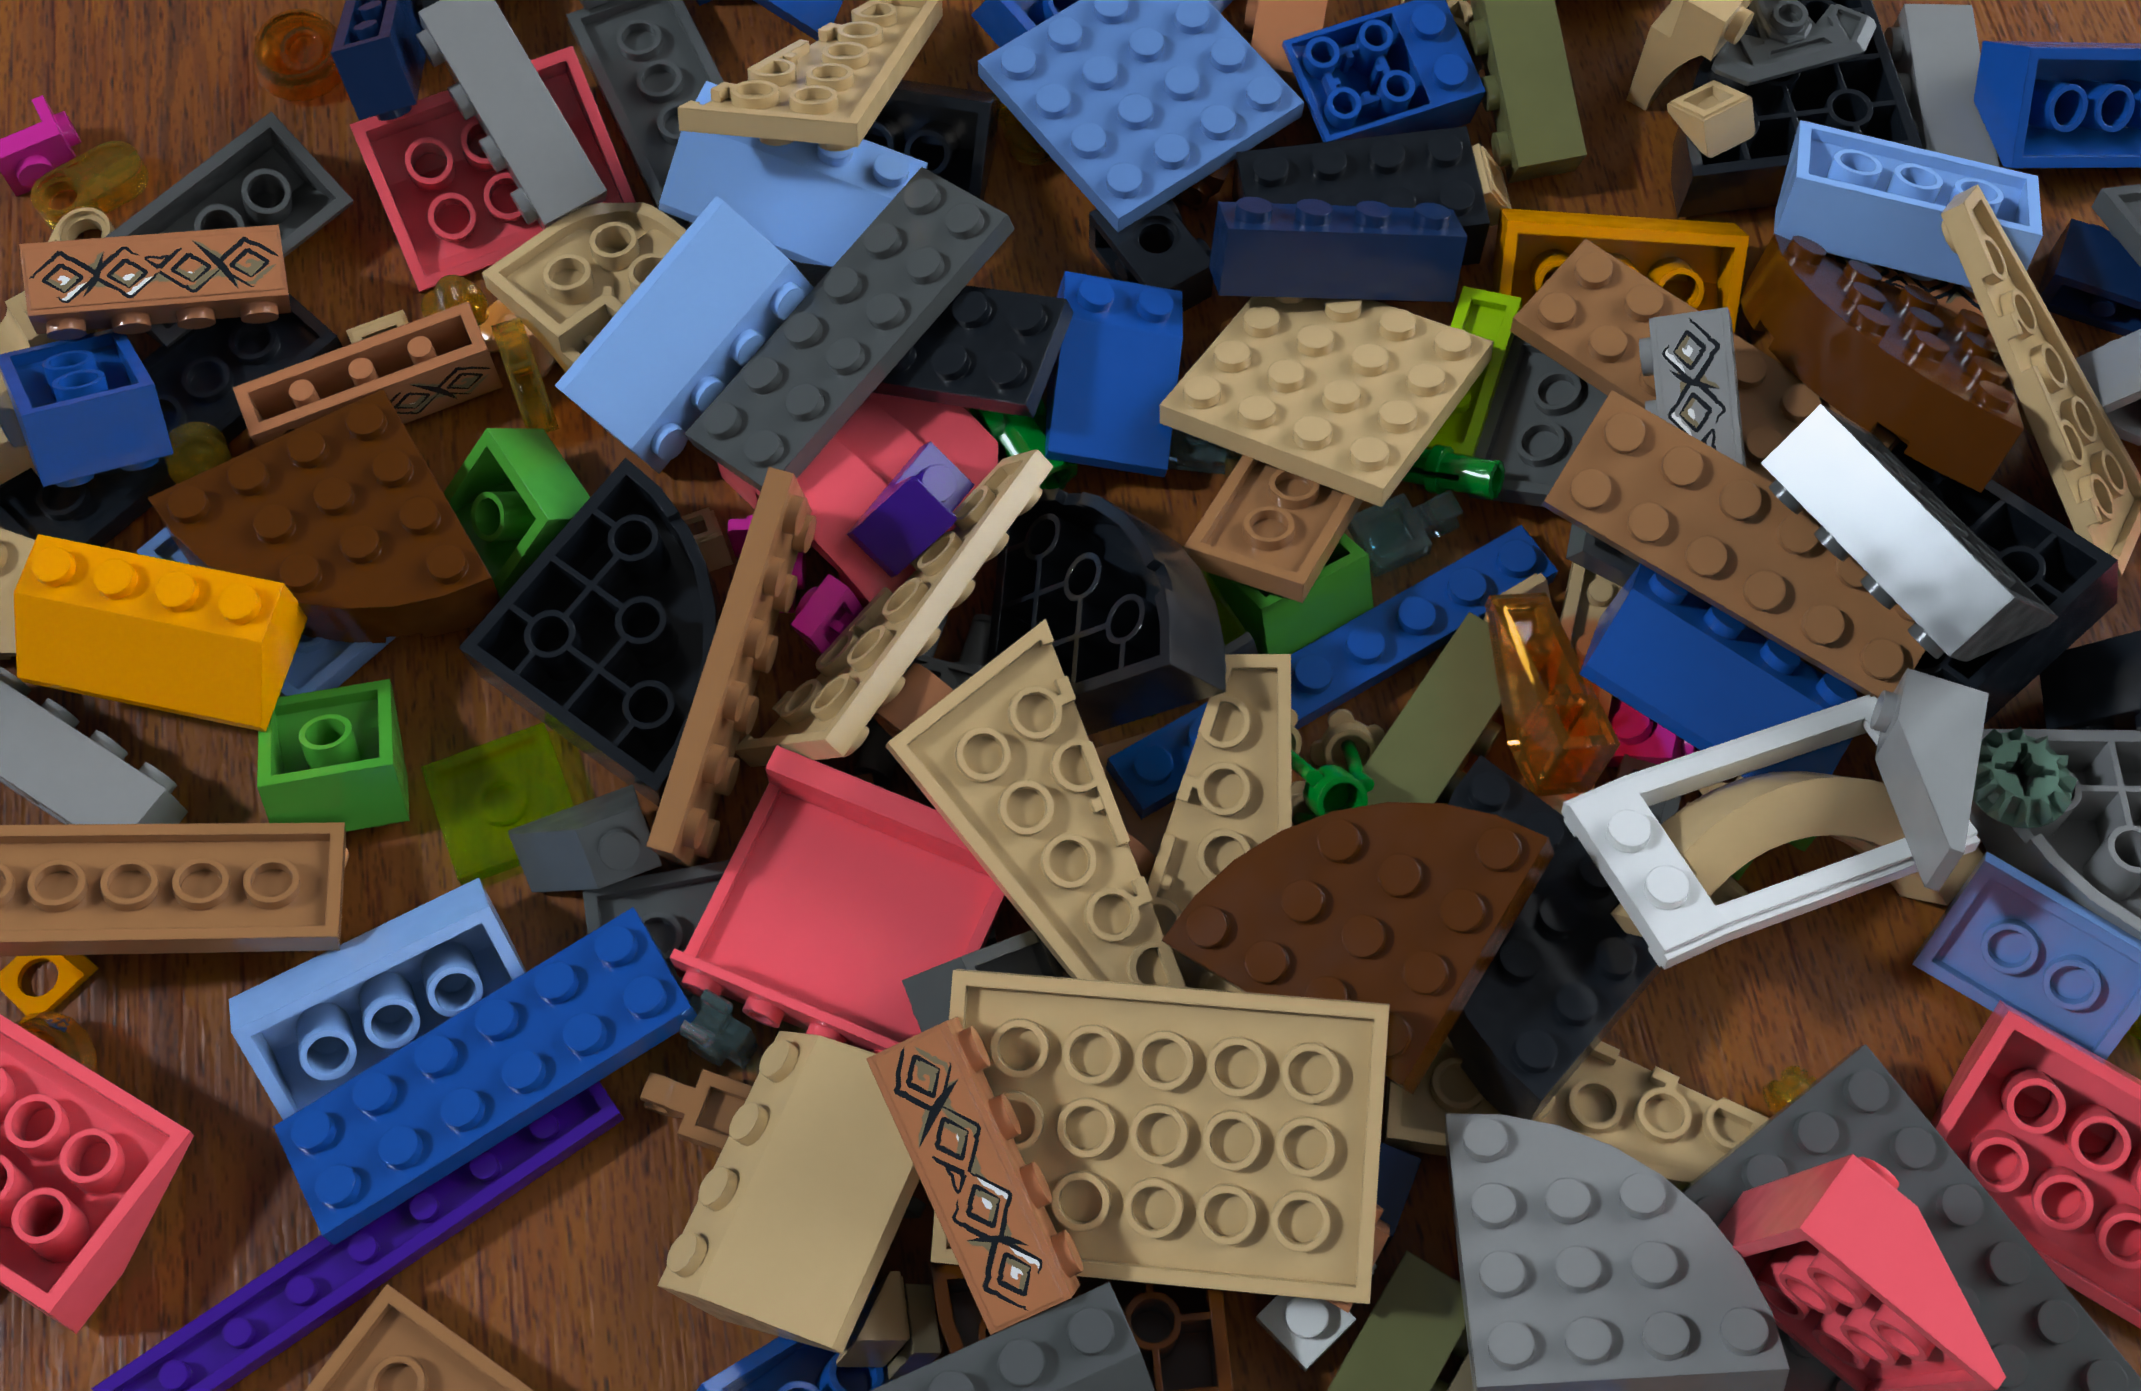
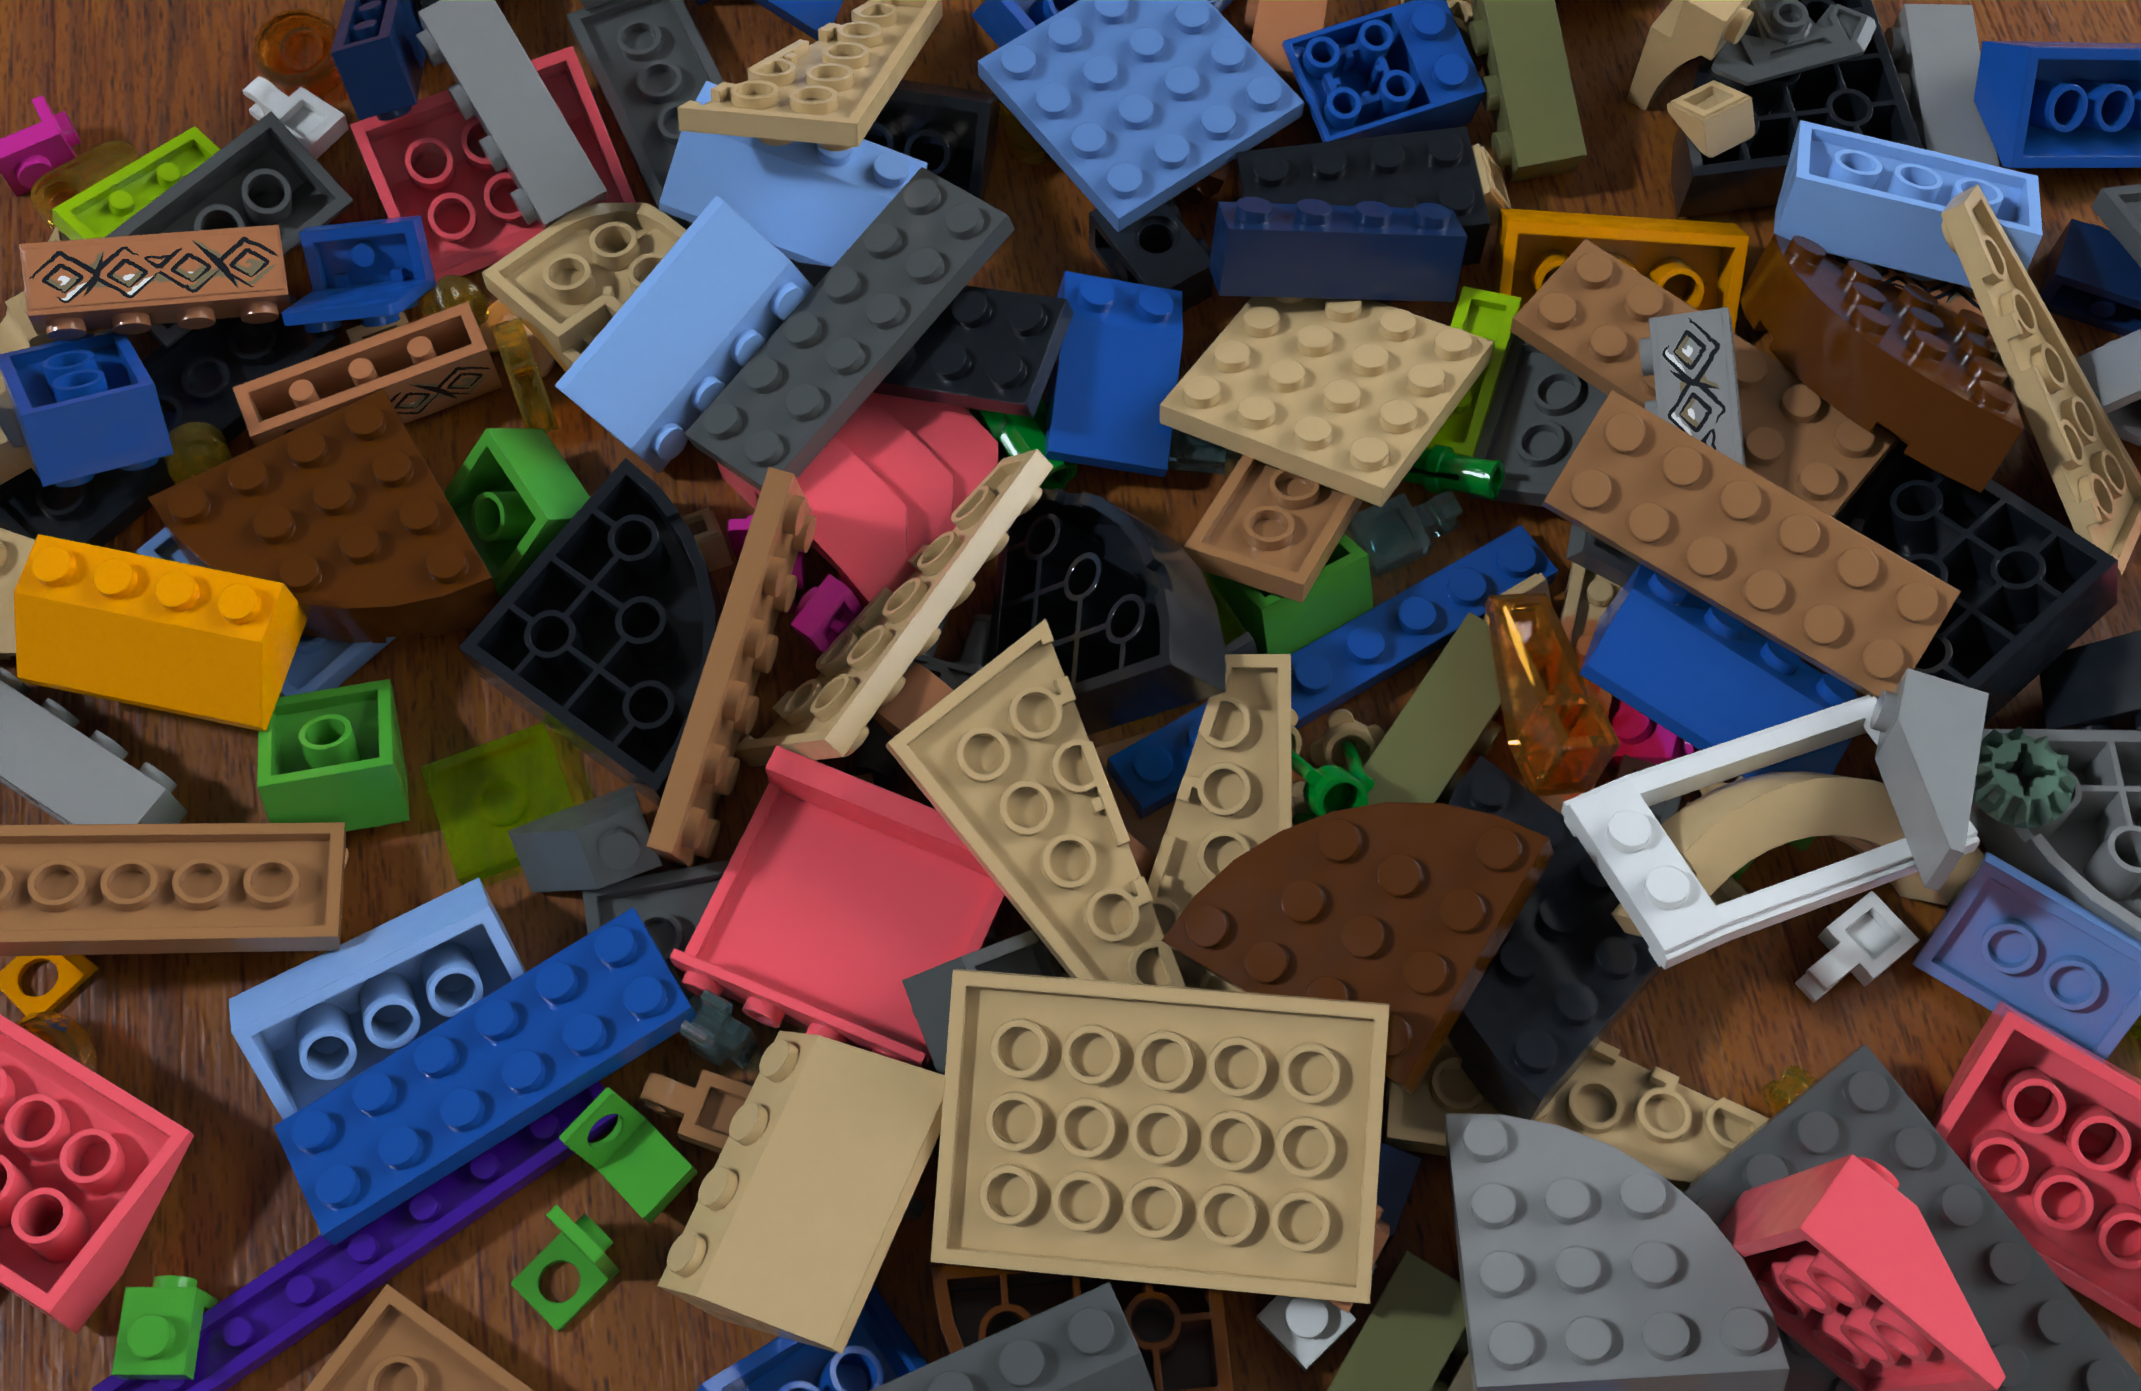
(130, 189): none -> lime plate
(161, 1329): none -> bright green bracket
(303, 113): none -> white plate
(362, 273): none -> blue bracket
(577, 1244): none -> bright green bracket
(632, 1157): none -> bright green bracket
(880, 1326): tan slope -> none
(911, 510): dark purple slope -> none
(924, 1329): dark tan plate -> none
(976, 1174): nougat brick -> none
(1859, 942): none -> white plate
(1903, 539): slope -> none

